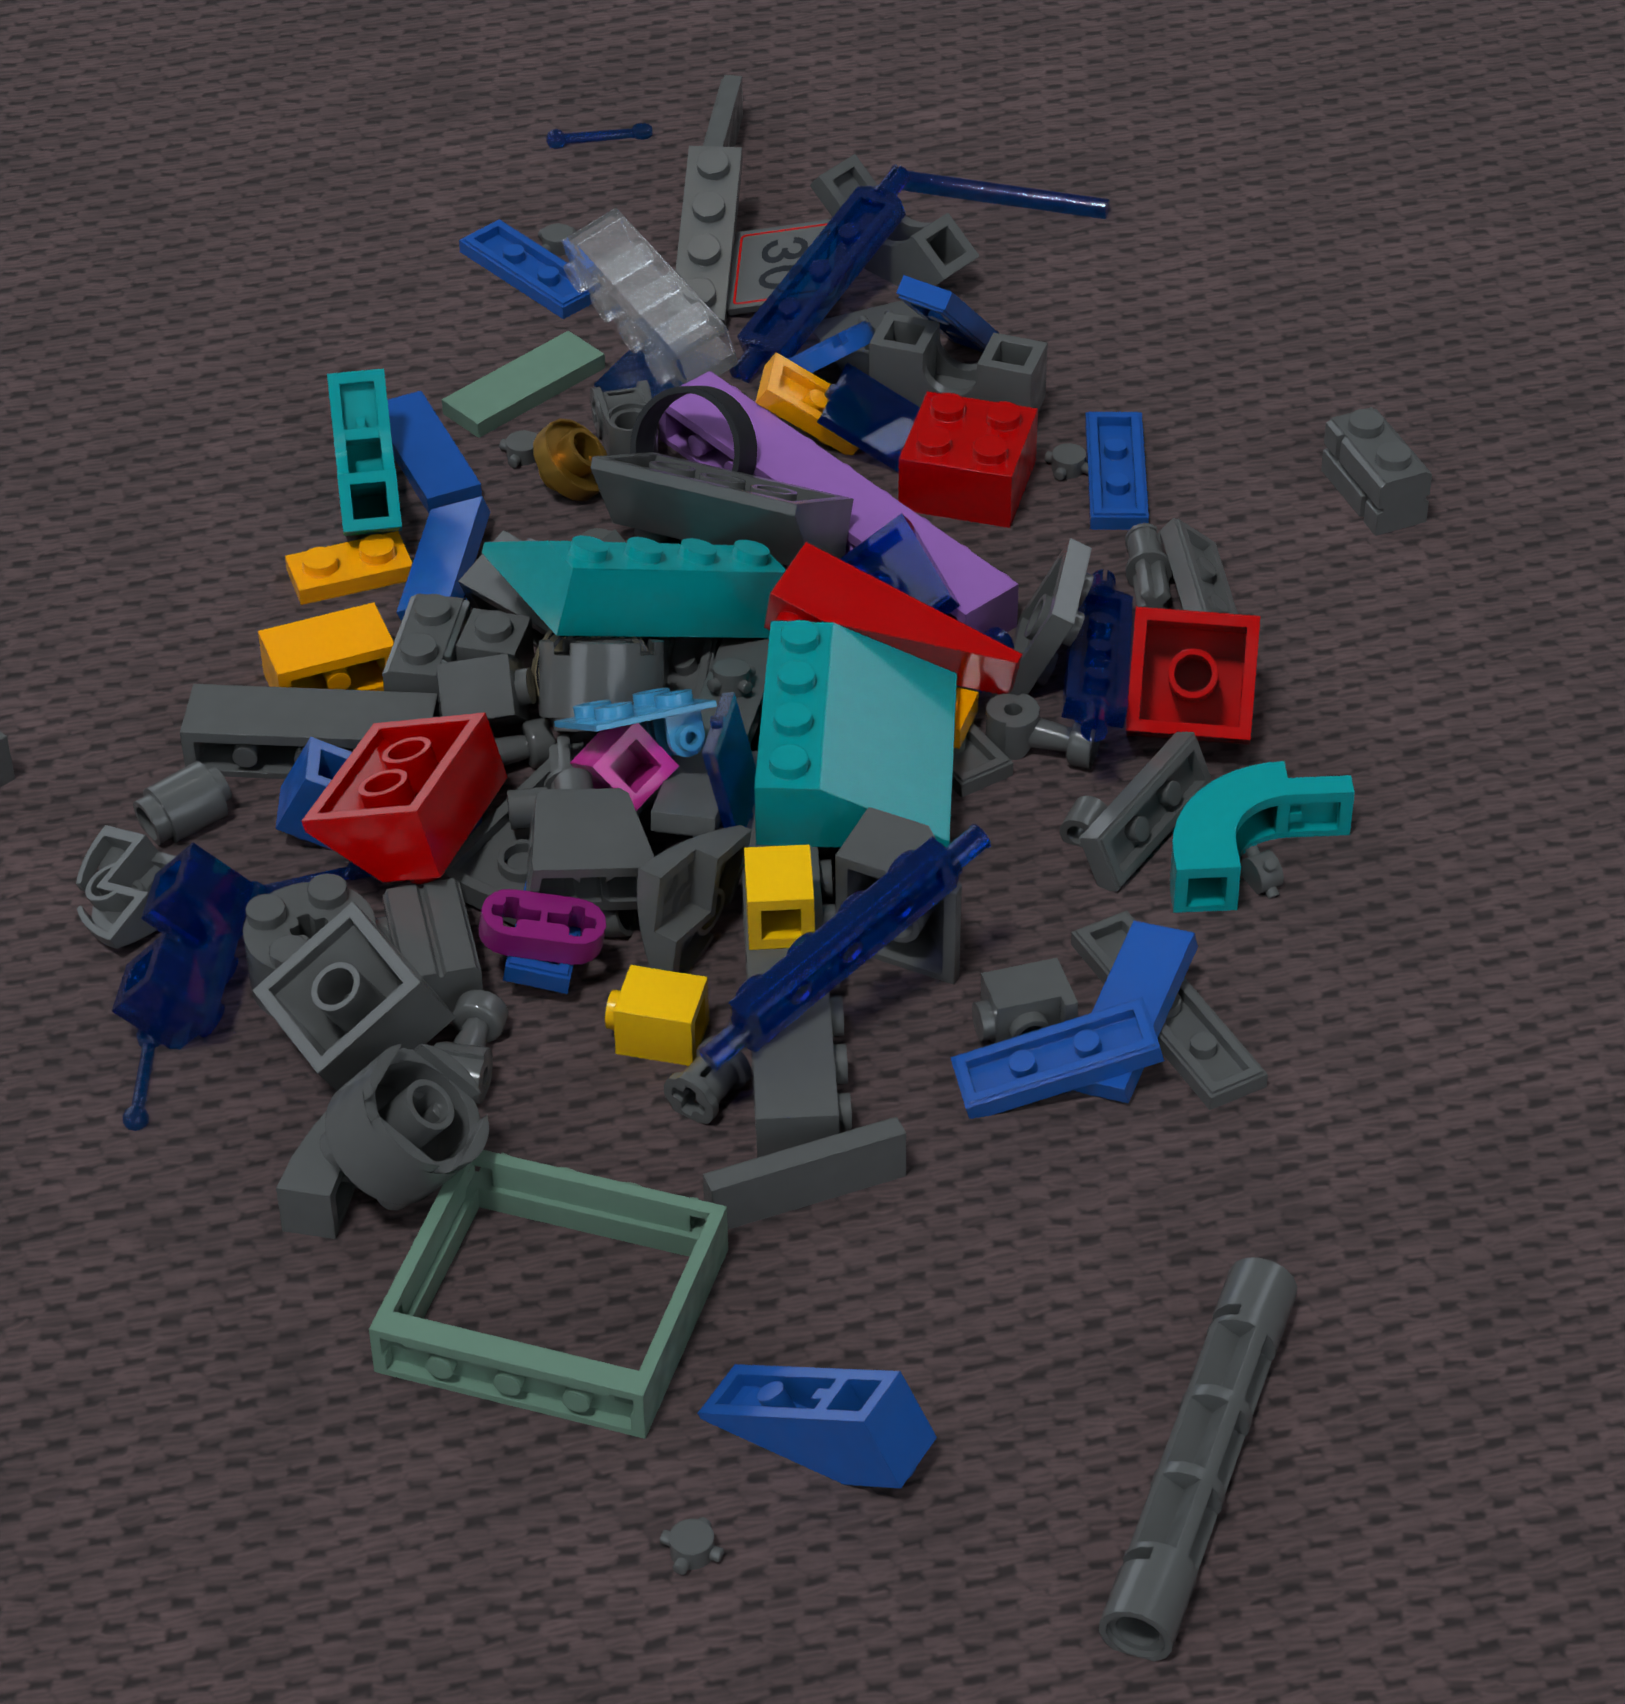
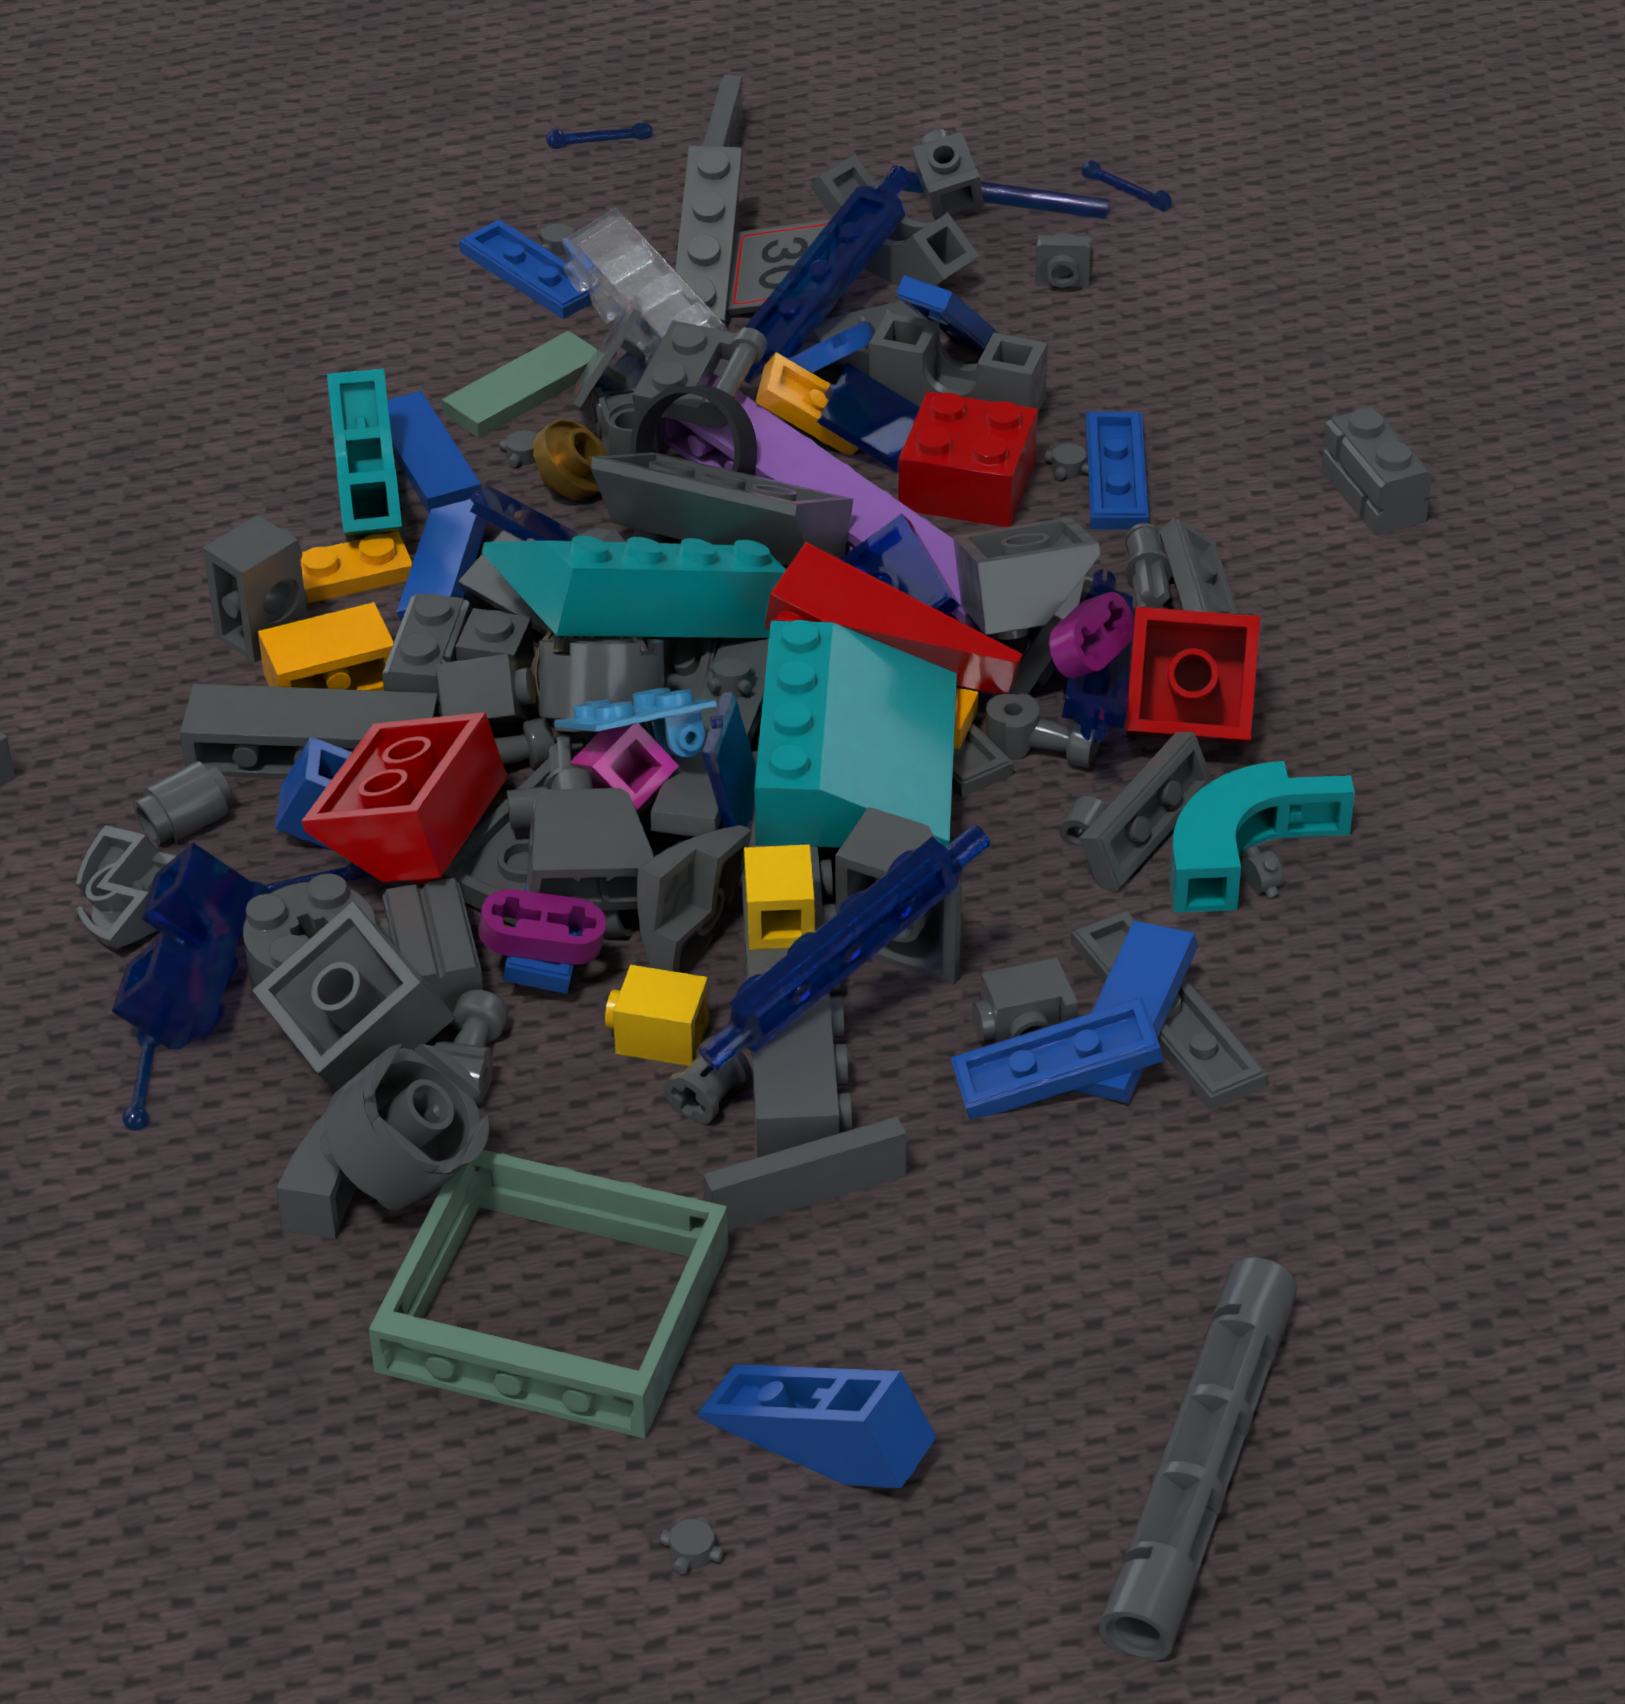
(254, 583): none -> dark grey brick
(517, 517): none -> clear blue piece
(608, 350): none -> dark grey piece
(689, 358): none -> dark grey plate
(947, 173): none -> dark grey brick
(1021, 573): none -> dark grey slope
(1063, 260): none -> dark grey bracket
(1091, 635): none -> magenta beam
(1160, 200): none -> clear blue hinge

